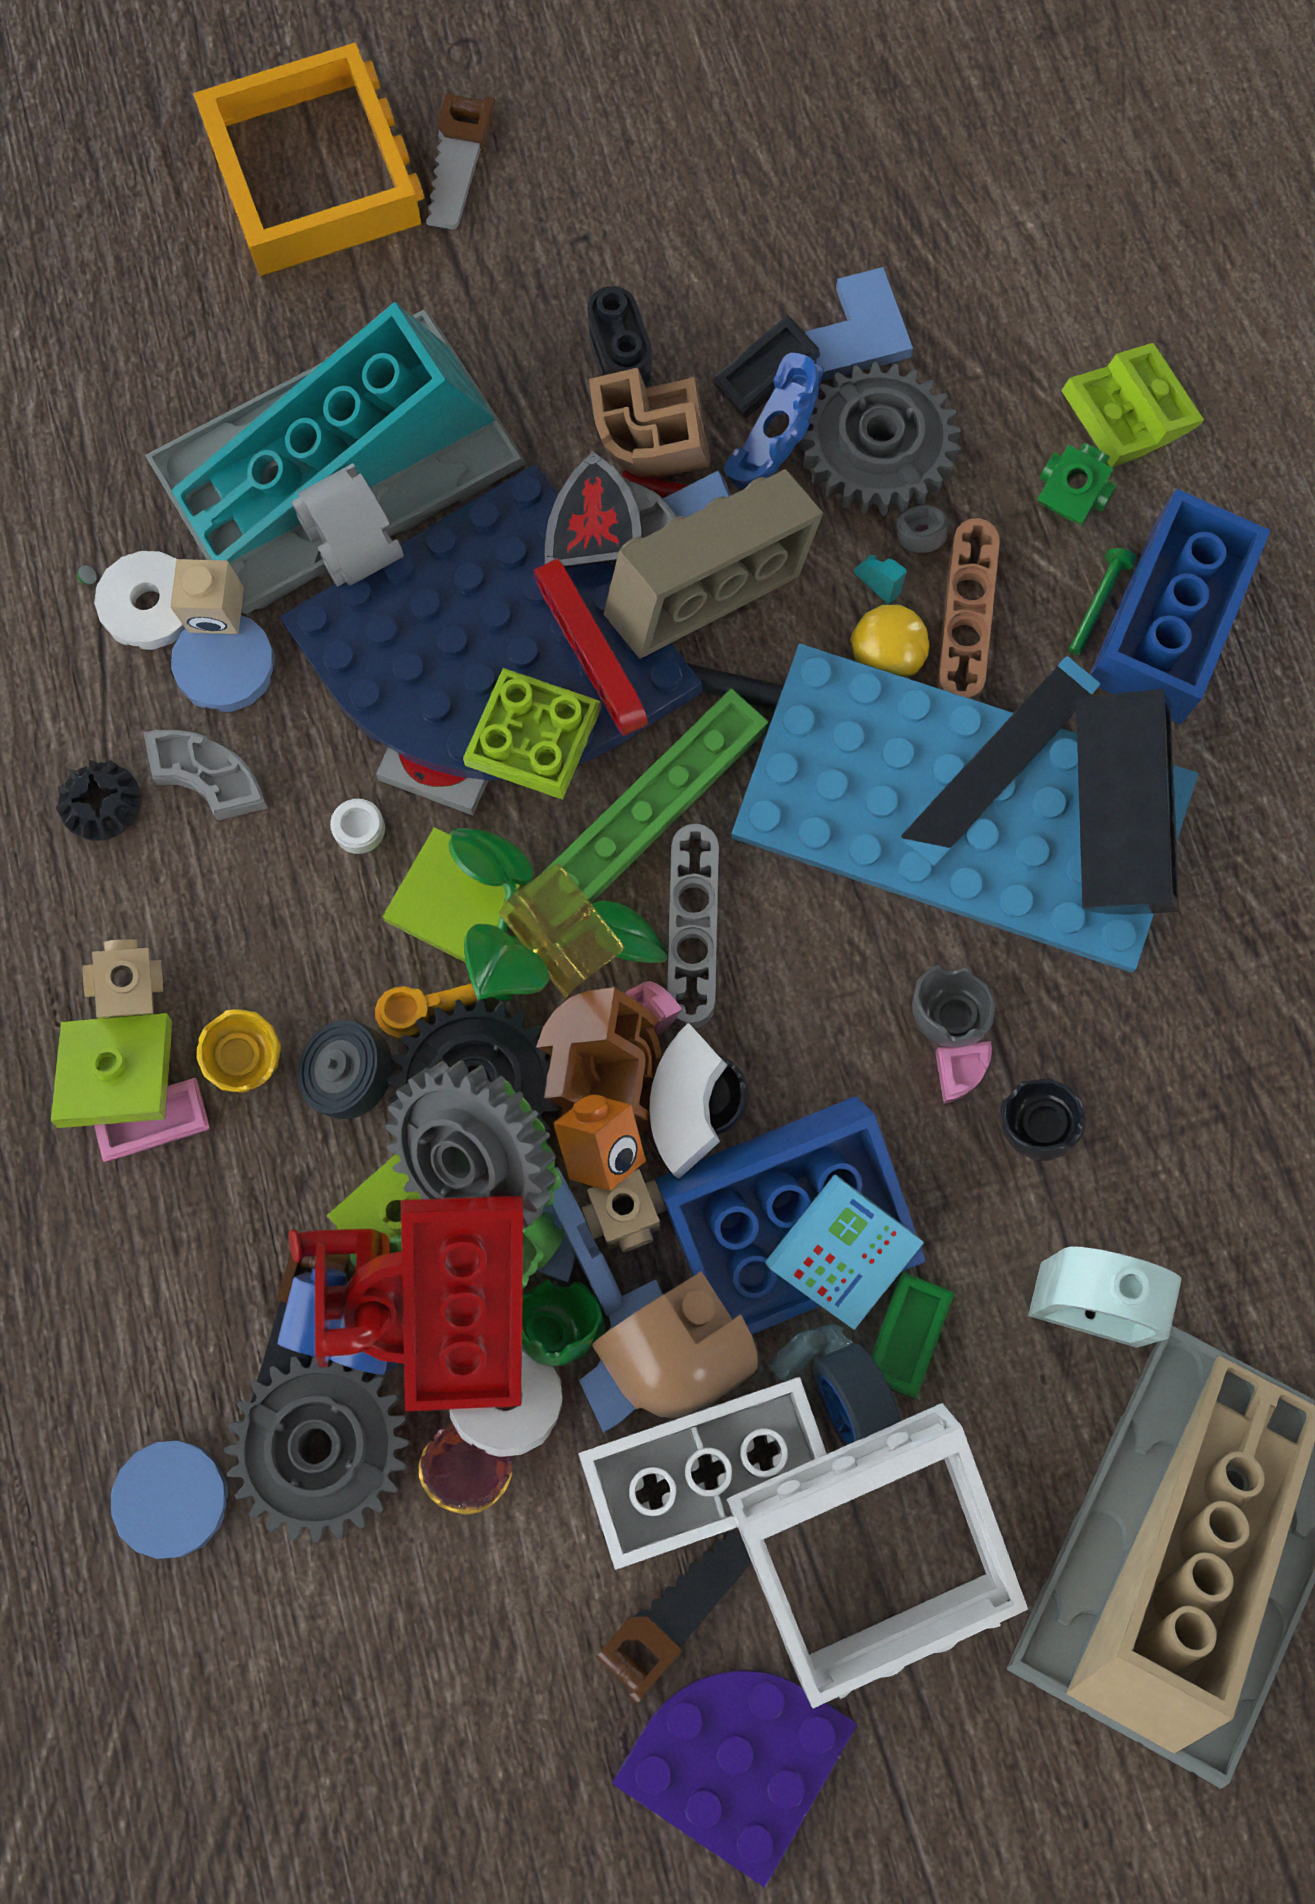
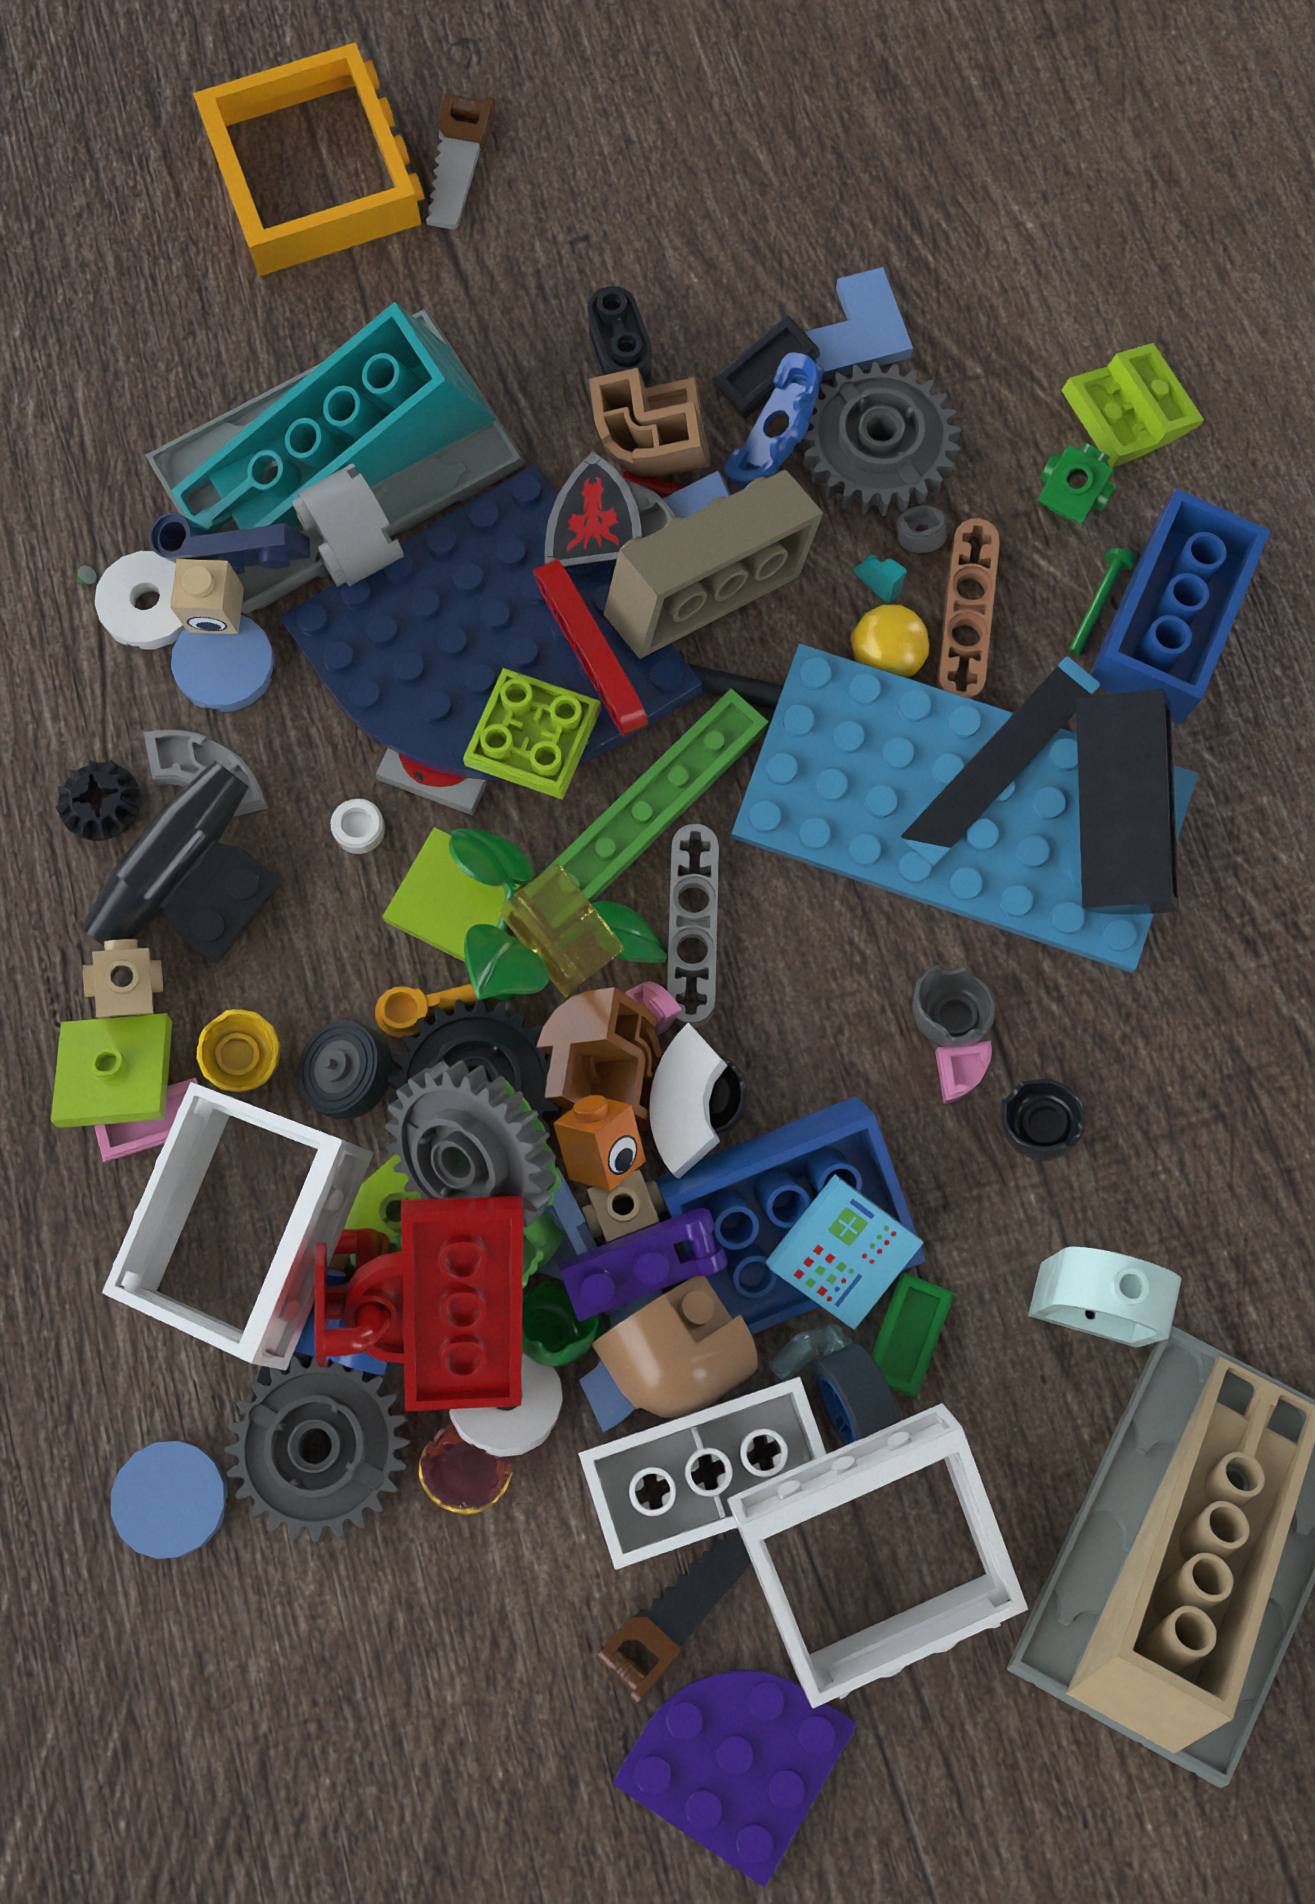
(168, 1198): none -> white window
(182, 869): none -> black plate
(263, 546): none -> dark blue plate
(641, 1263): none -> dark purple plate

